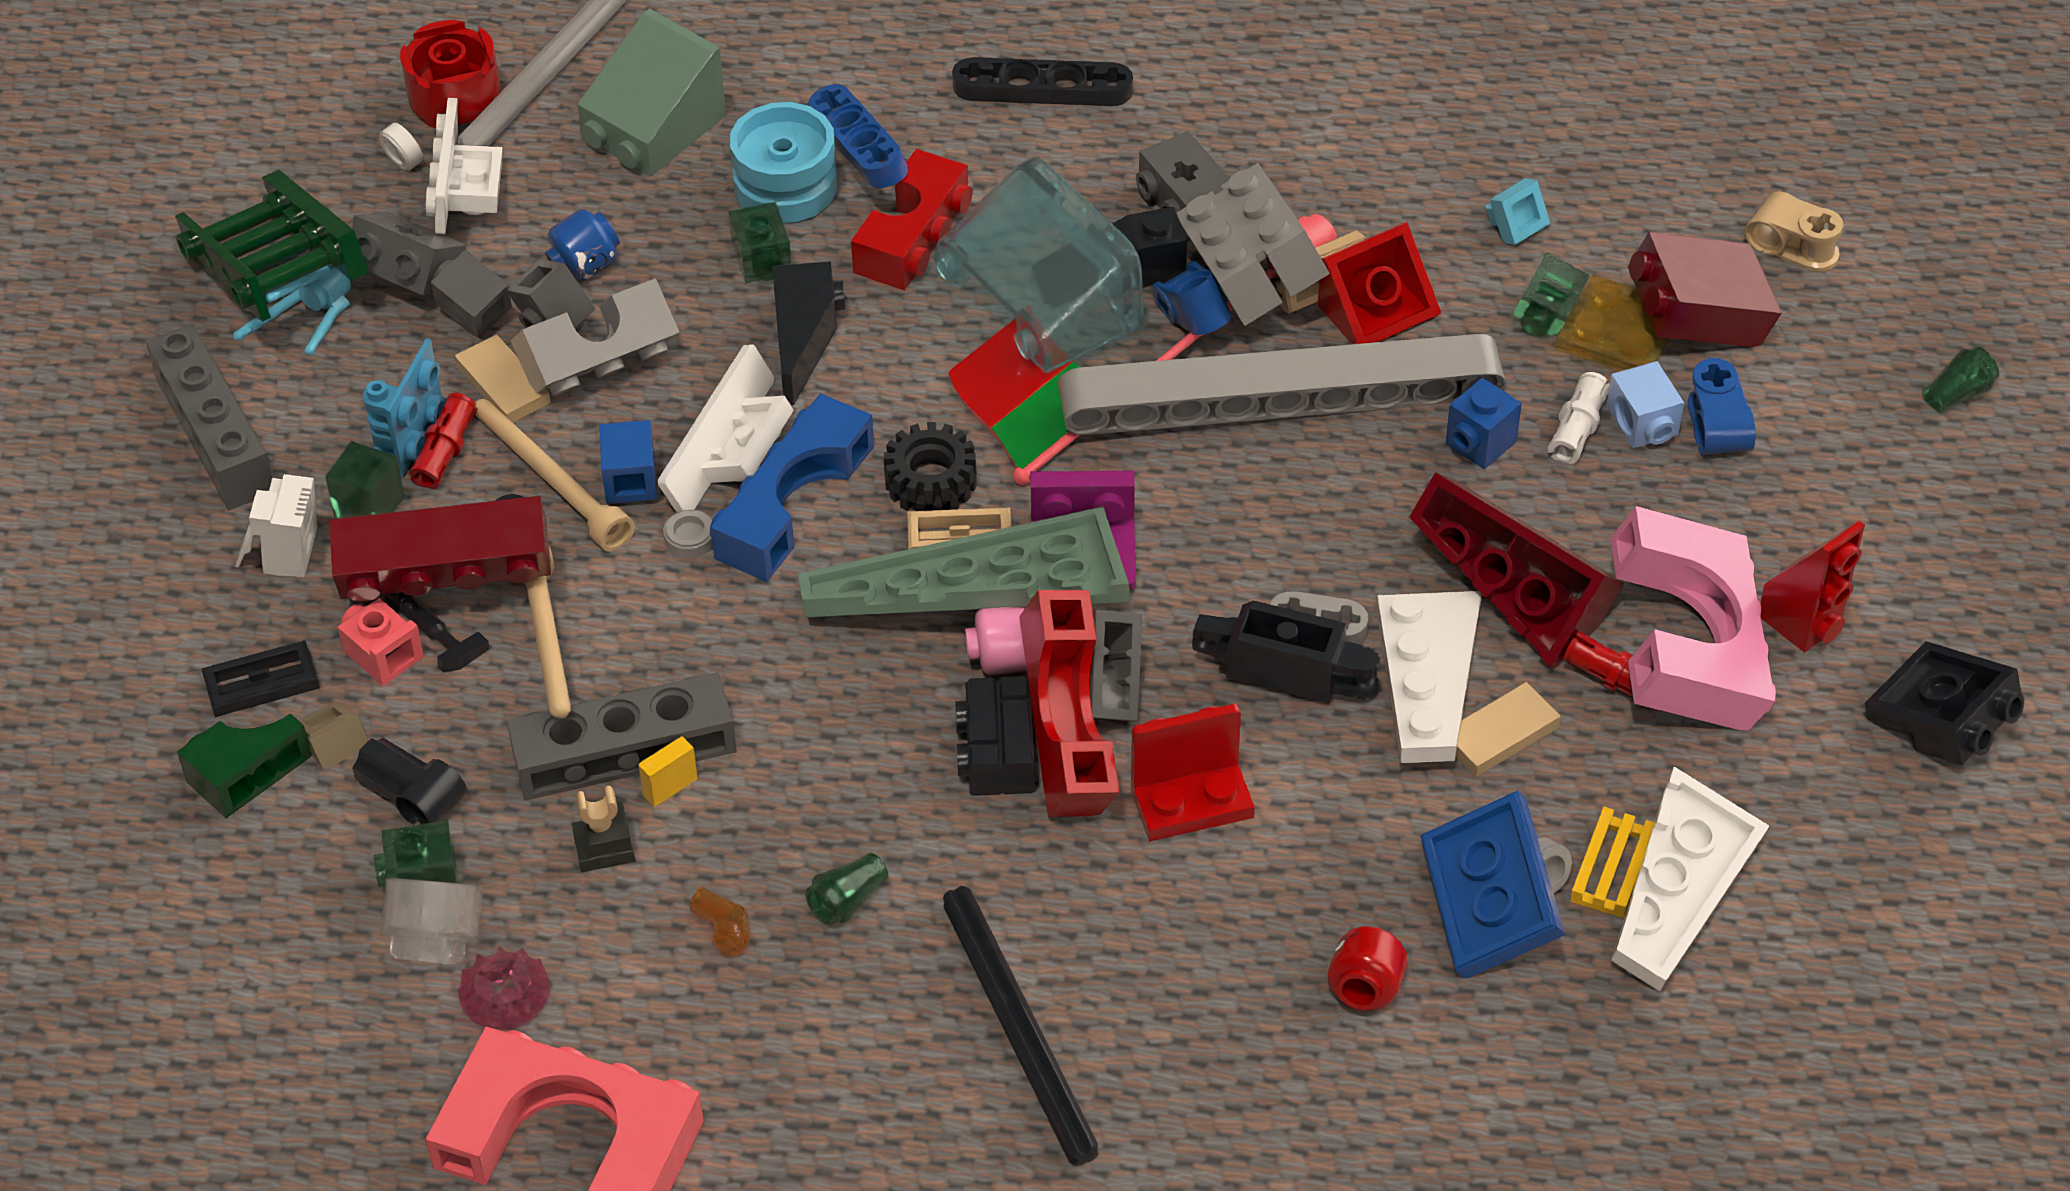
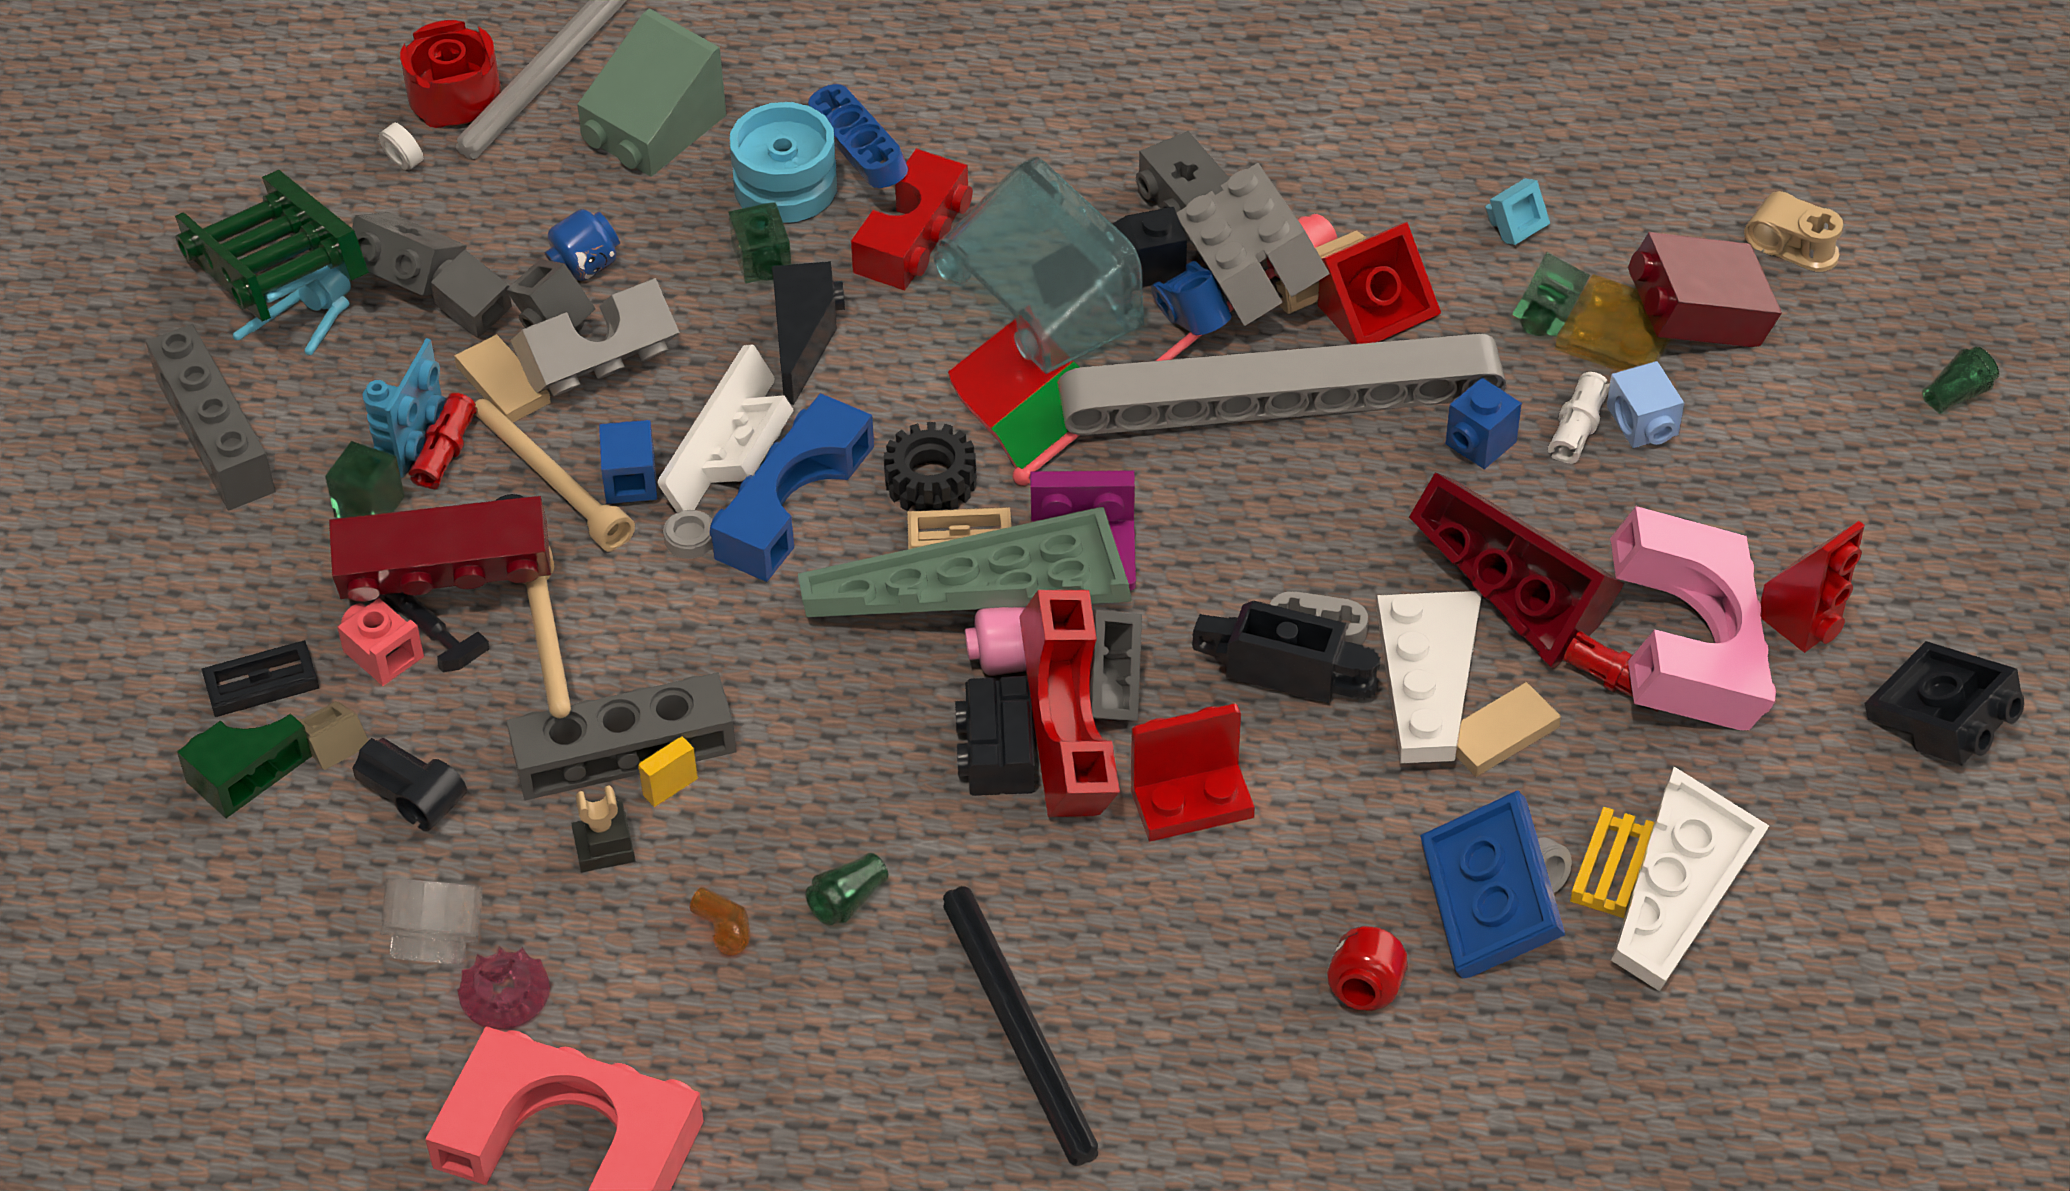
(285, 524): white piece -> none
(417, 854): clear green brick -> none
(460, 175): white bracket -> none
(1043, 77): black beam -> none
(1720, 409): blue piece -> none

